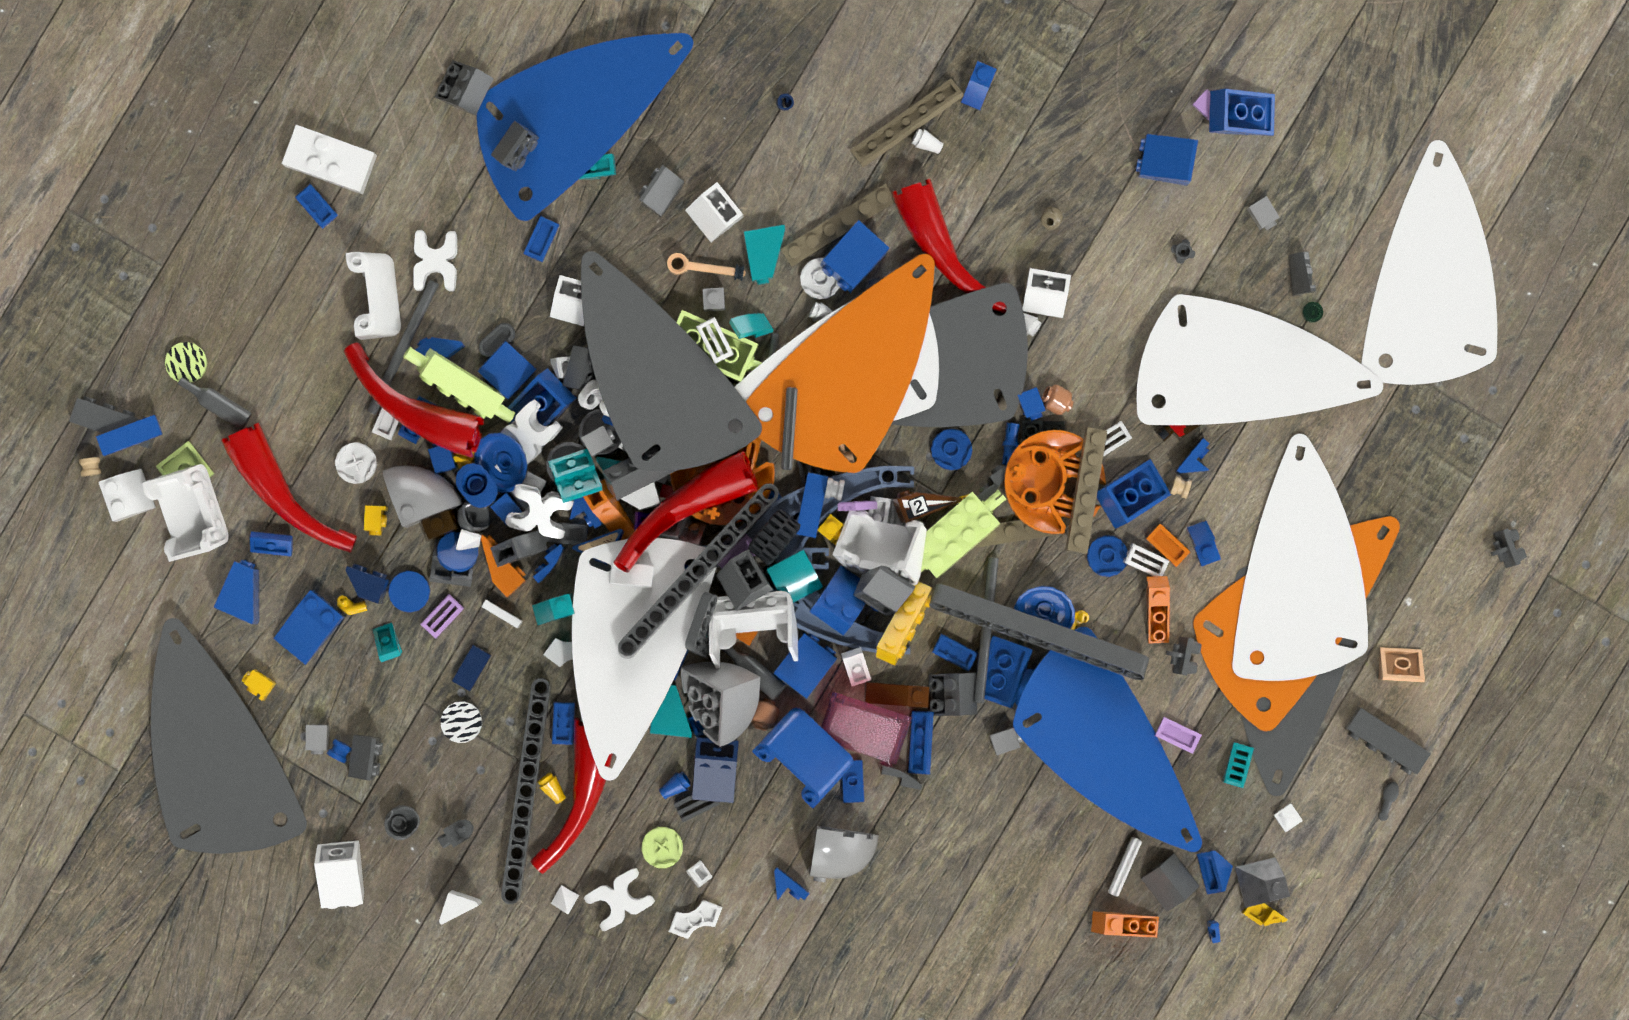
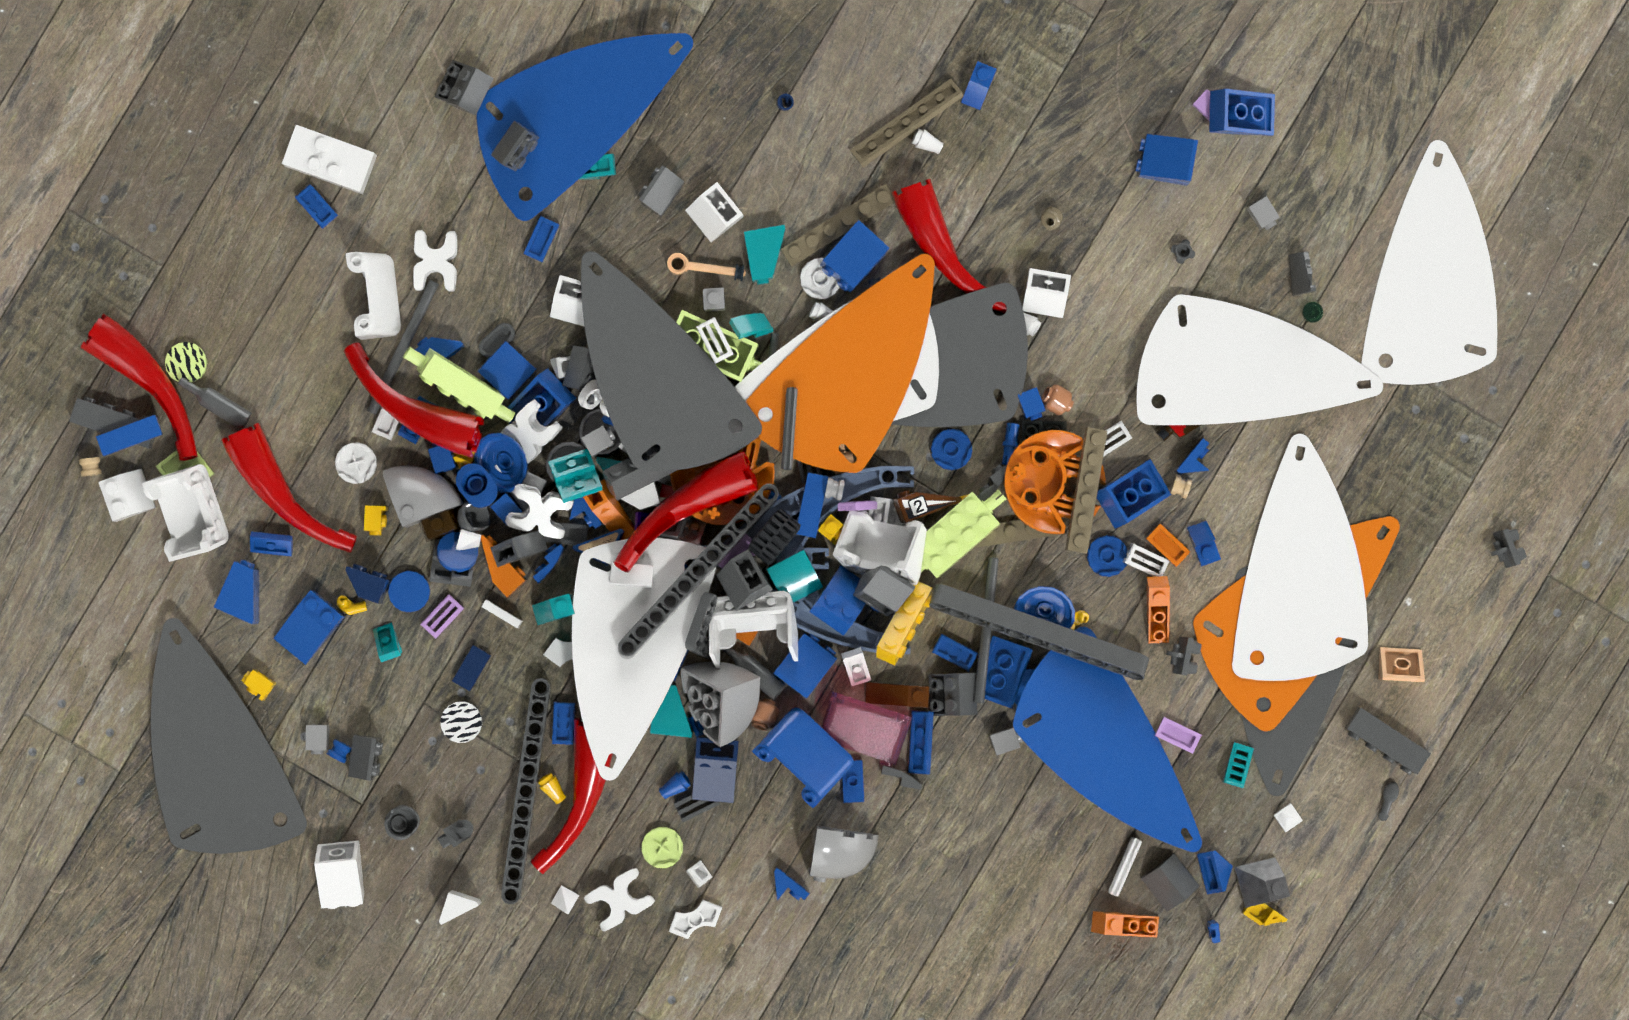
(126, 355): none -> red brick

